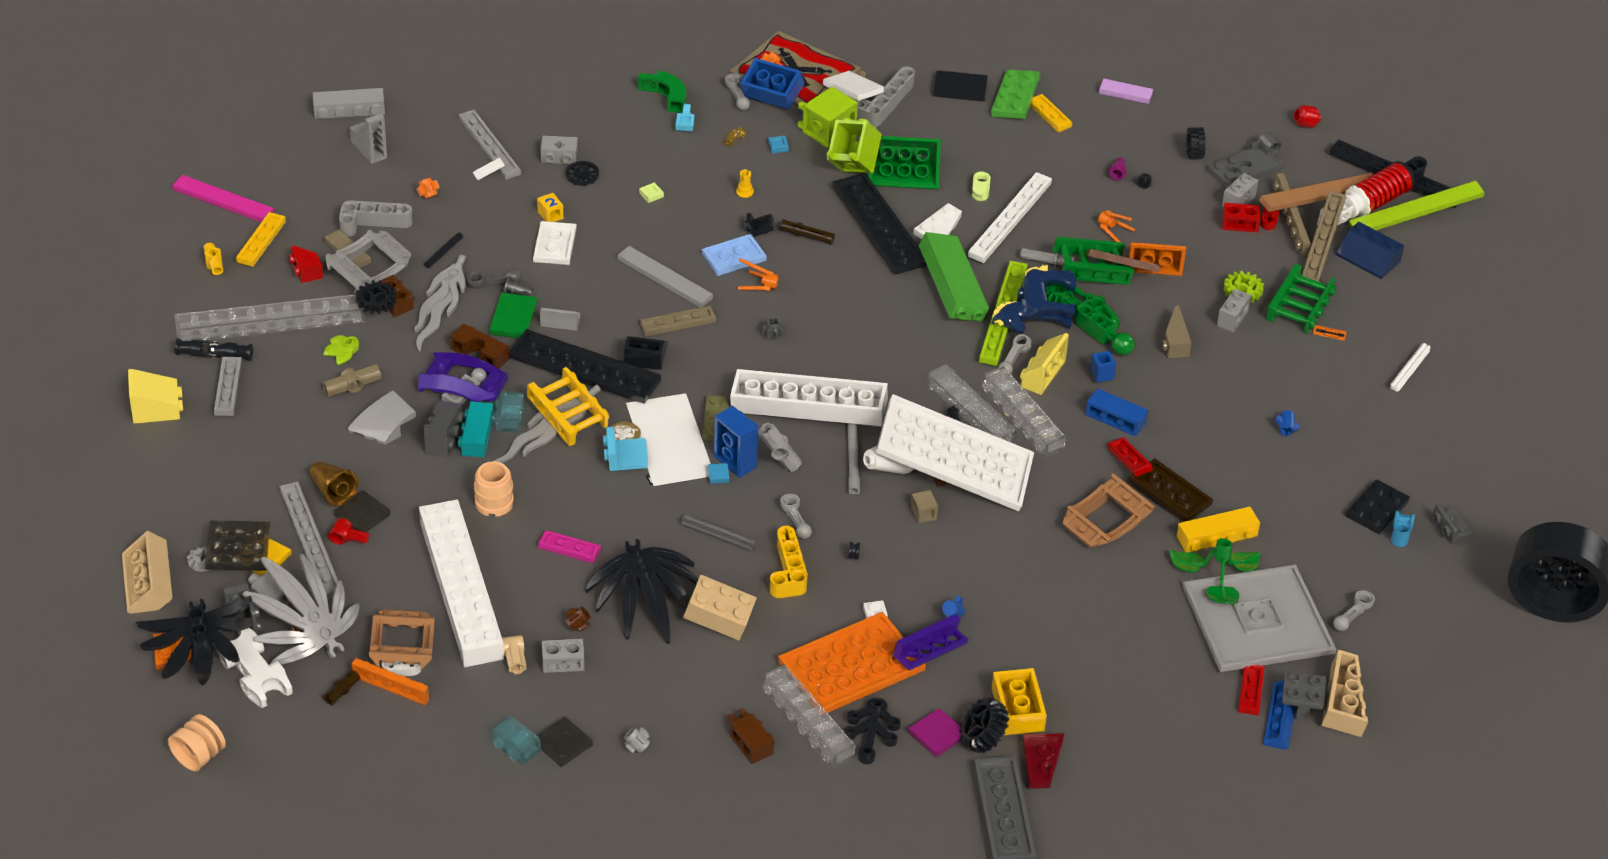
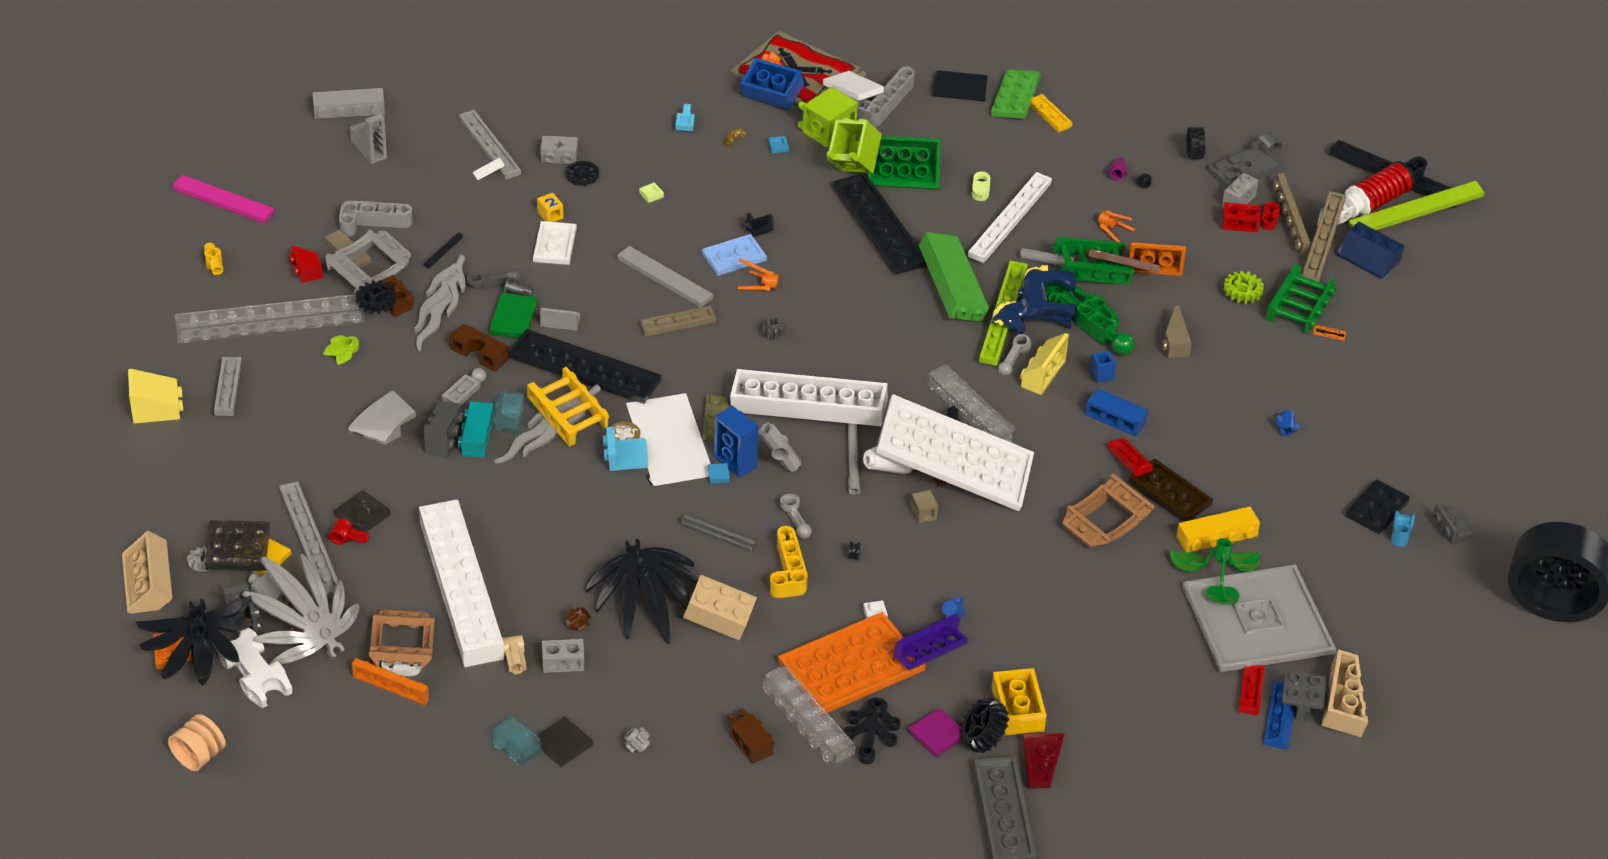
(228, 349): black piece -> none
(261, 239): yellow plate -> none
(334, 482): pearl gold cone -> none
(341, 687): dark brown pin -> none
(351, 380): dark tan piece -> none
(428, 188): orange gear -> none
(439, 380): dark purple wedge -> none
(493, 489): light nougat piece -> none
(569, 546): dark pink tile -> none
(645, 352): black slope -> none
(666, 85): green arch -> none
(733, 82): light grey piece -> none
(745, 187): yellow pin -> none
(806, 231): dark brown pin -> none
(940, 222): white wing -> none
(1024, 412): clear brick -> none
(1126, 91): lavender tile -> none
(1234, 310): light grey brick -> none
(1307, 116): red head -> none
(1308, 194): medium nougat tile -> none
(1343, 621): light grey piece -> none
(1410, 367): white axle -> none

